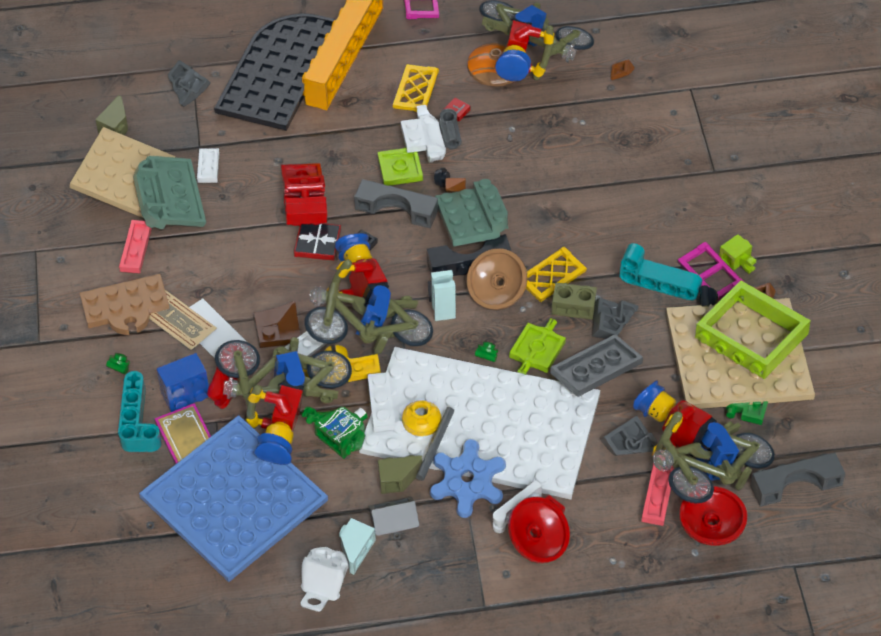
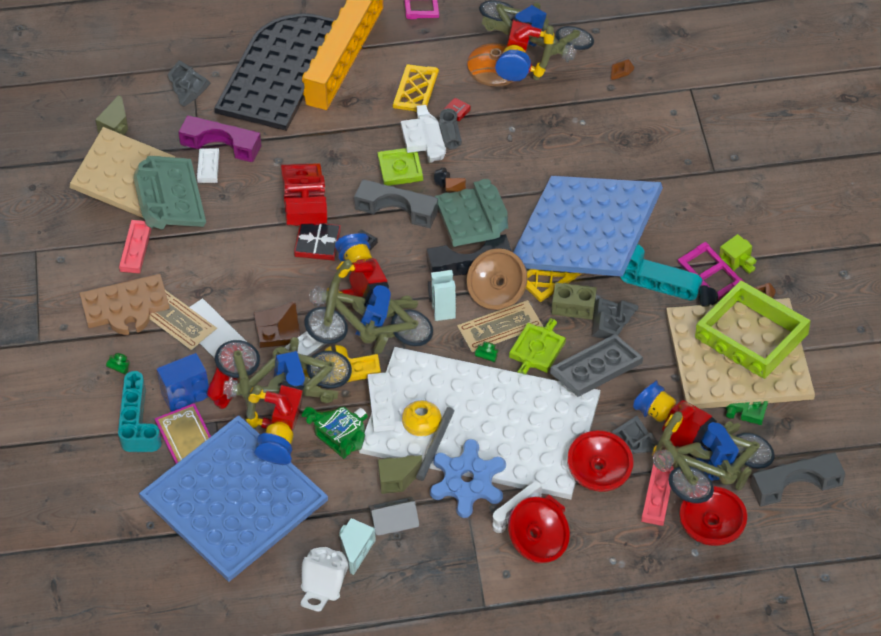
(199, 132): none -> magenta arch
(499, 325): none -> sticker
(587, 225): none -> medium blue plate
(601, 450): none -> red dish

